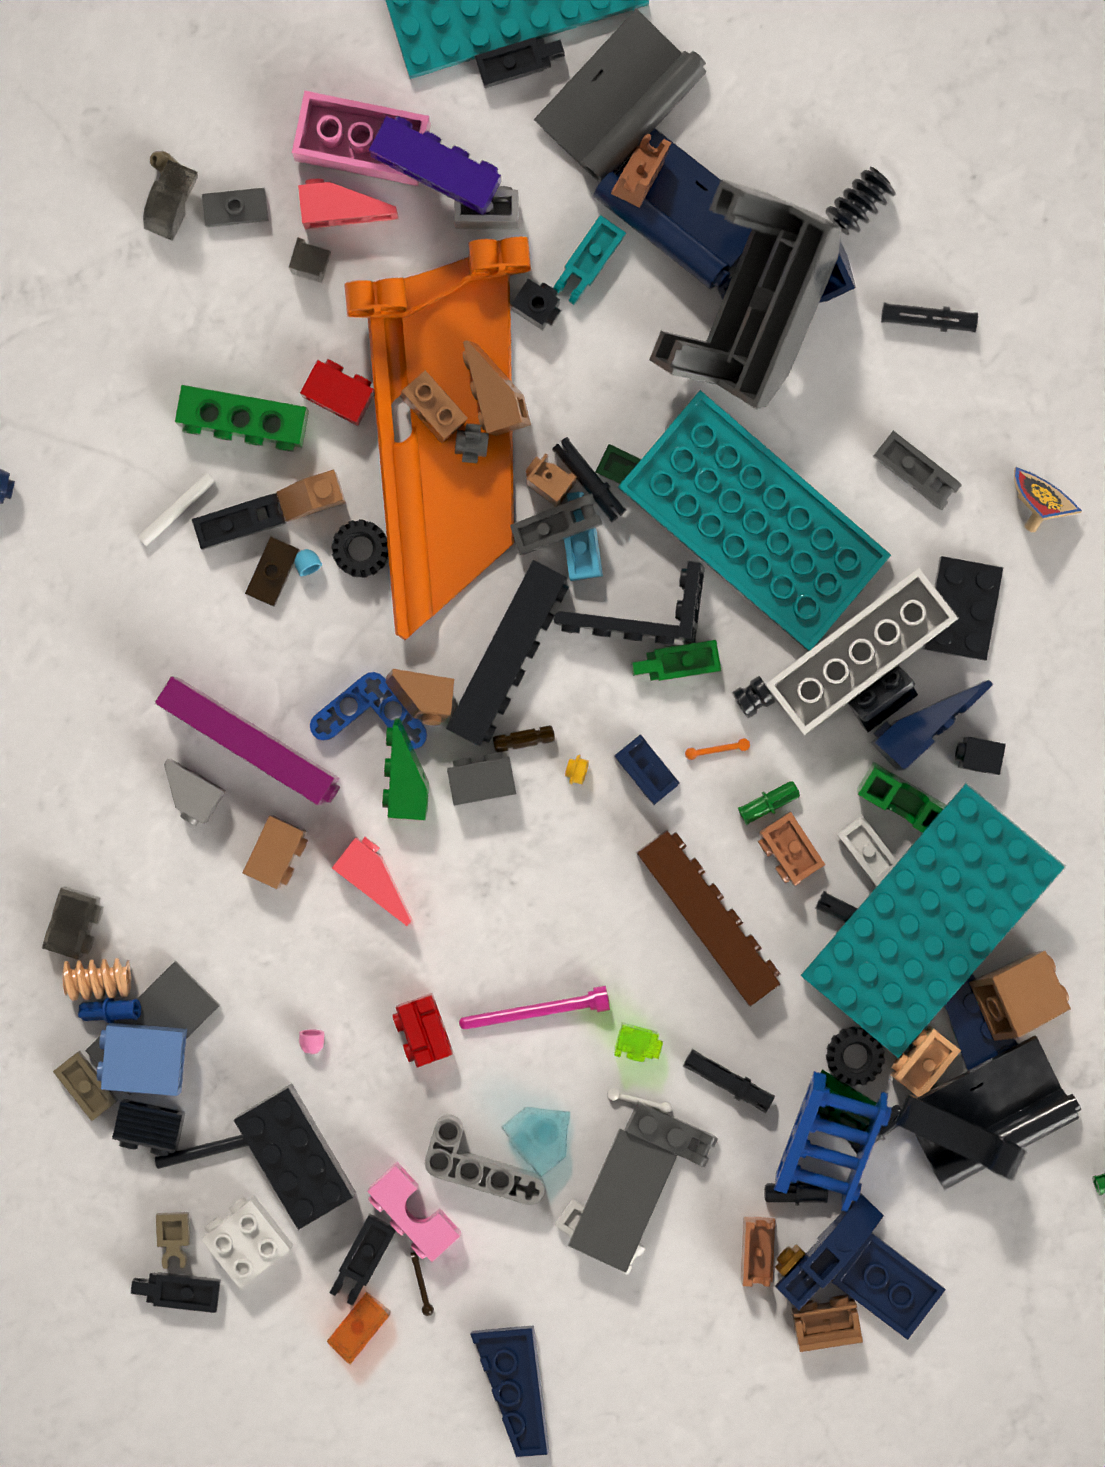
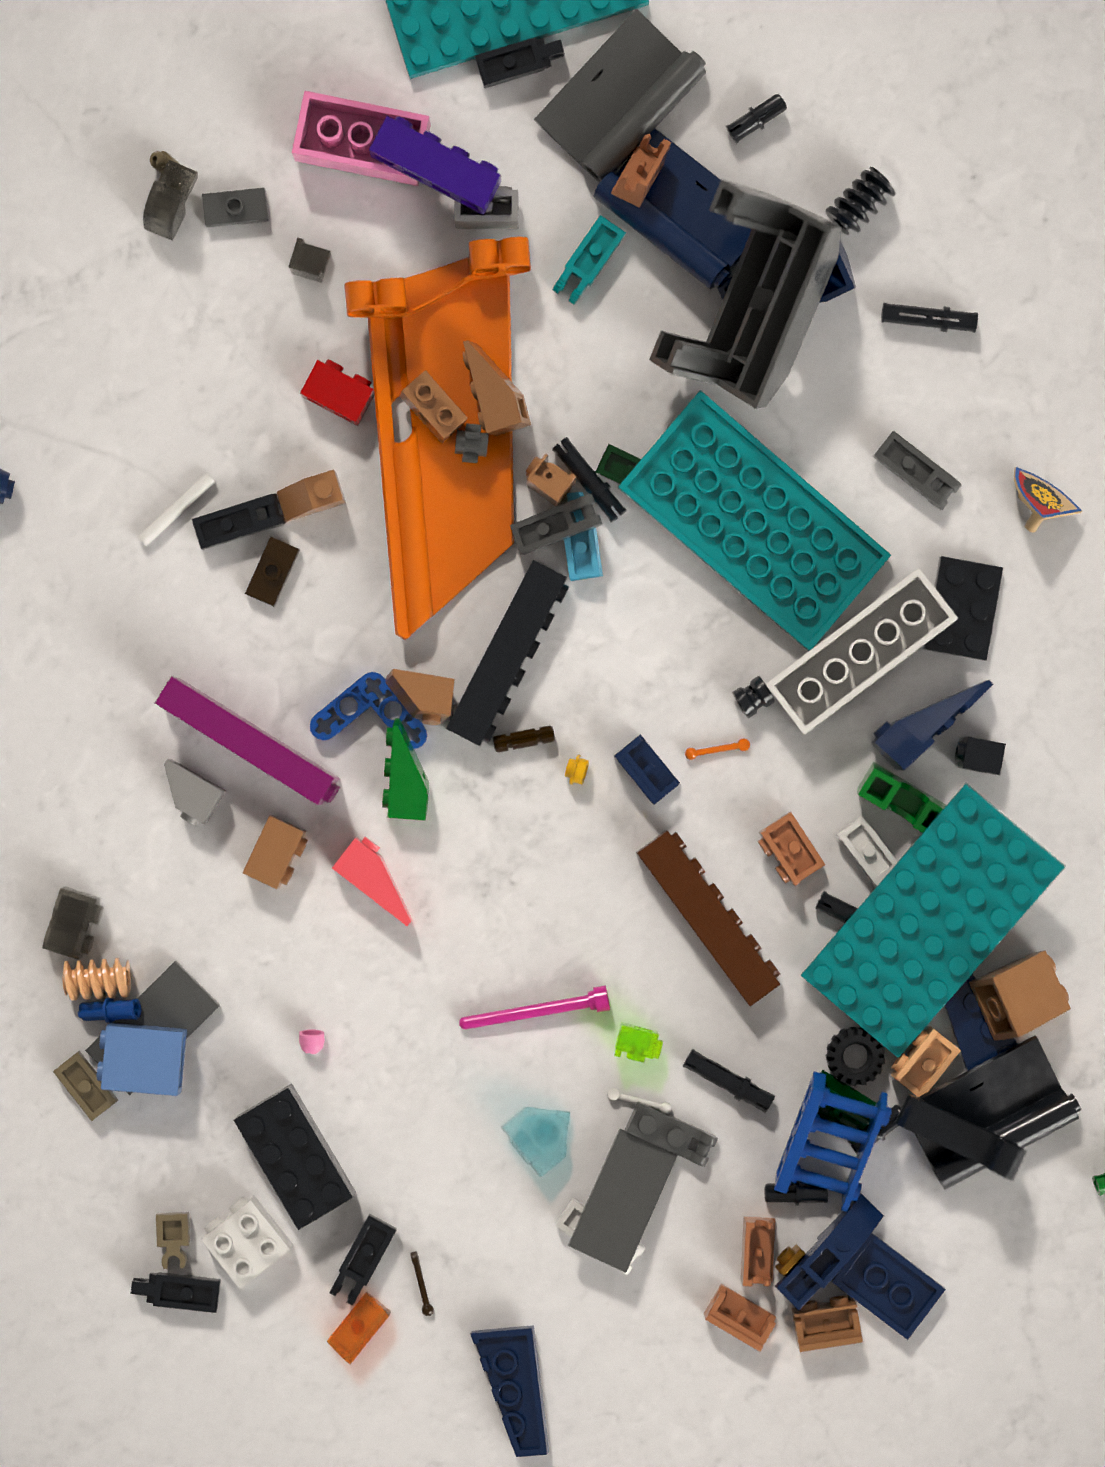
(148, 1126): black brick -> none
(195, 400): green brick -> none
(200, 1151): black bar -> none
(307, 562): medium azure hinge -> none
(333, 205): coral slope -> none
(346, 535): black tyre -> none
(423, 1030): red brick -> none
(430, 1234): bright pink arch -> none
(481, 780): dark grey hinge -> none
(486, 1167): light grey beam -> none
(537, 304): black brick -> none
(679, 661): green hinge -> none
(686, 612): black bracket -> none
(740, 1317): none -> nougat hinge
(756, 118): none -> black axle
(769, 802): green axle -> none
(883, 698): black bracket -> none

